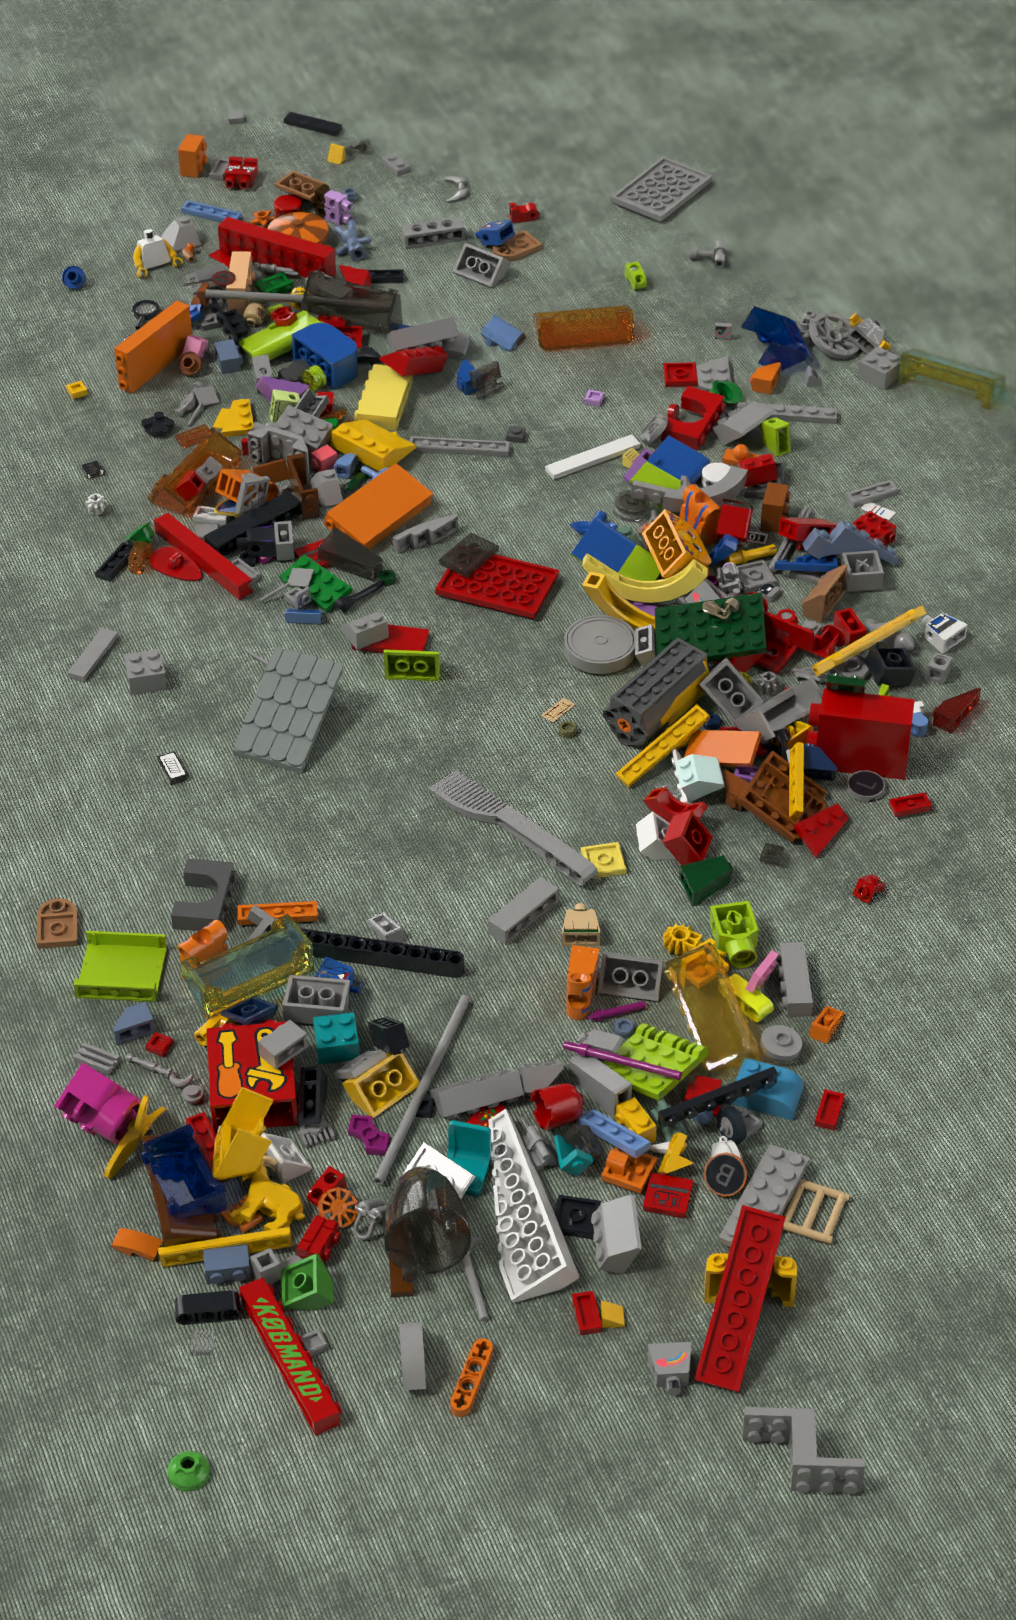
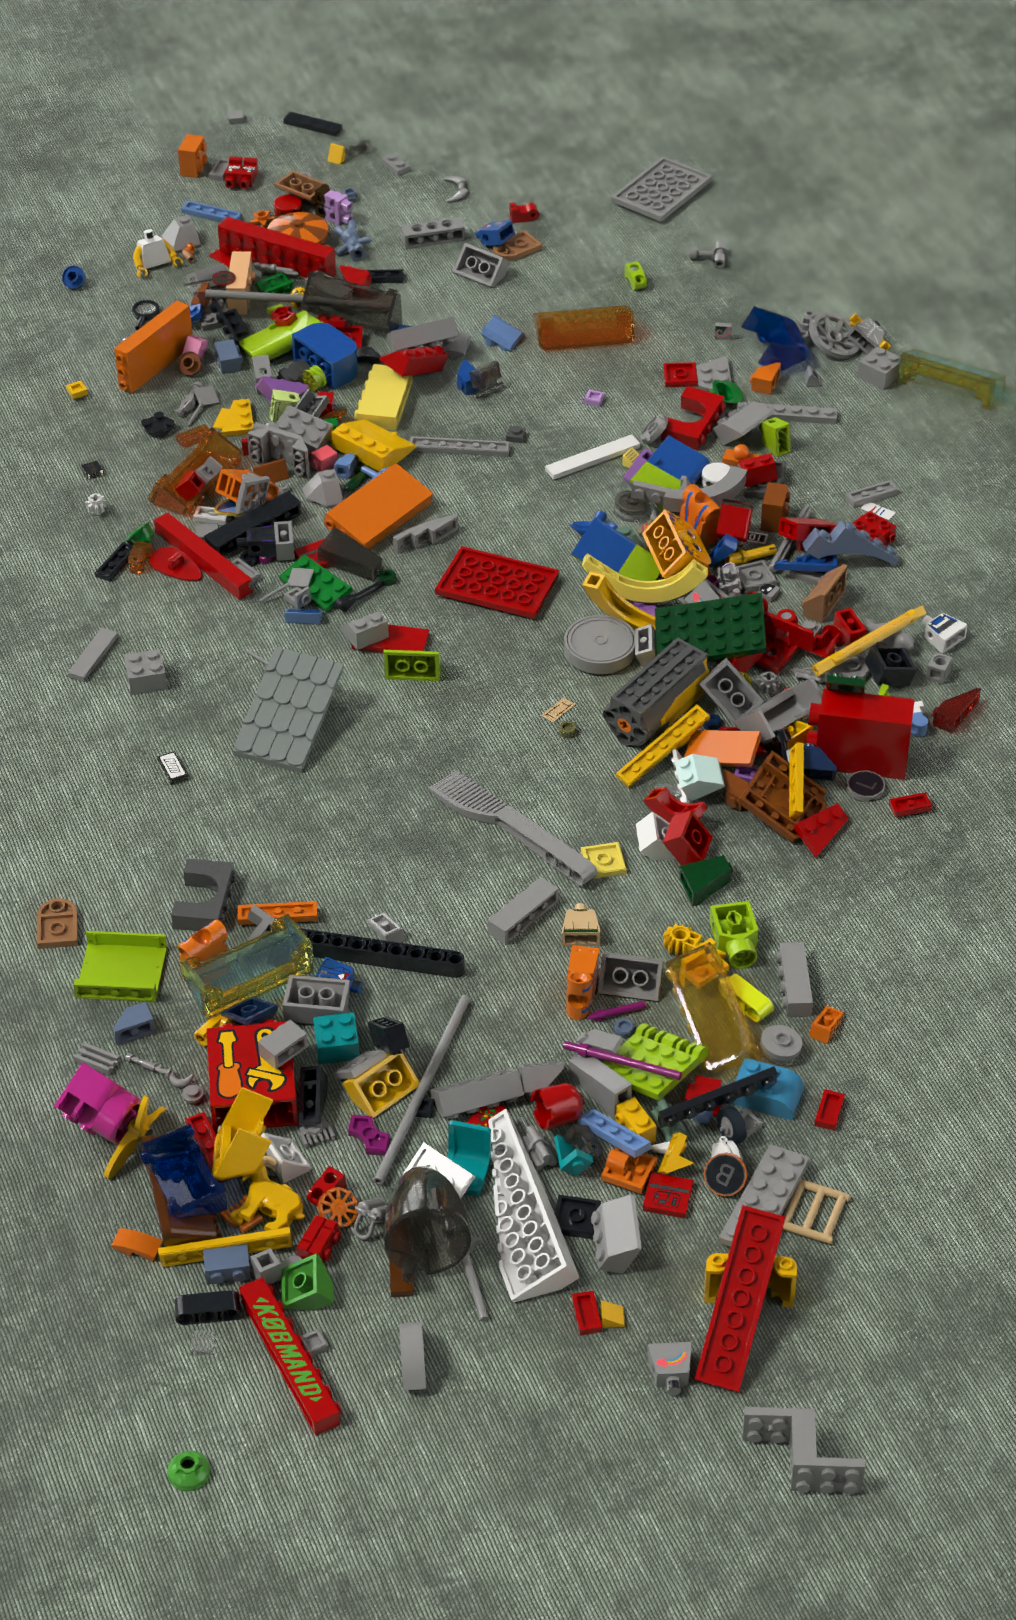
(159, 1044): red tile -> none
(254, 314): tan head -> none
(297, 477): reddish brown panel -> none
(468, 554): clear smoke tile -> none
(469, 1376): orange beam -> none
(673, 411): red tile -> none
(711, 607): dark tan piece -> none
(763, 972): bright pink plate -> none
(772, 854): clear smoke plate -> none
(863, 570): light grey brick -> none
(867, 887): red bracket -> none

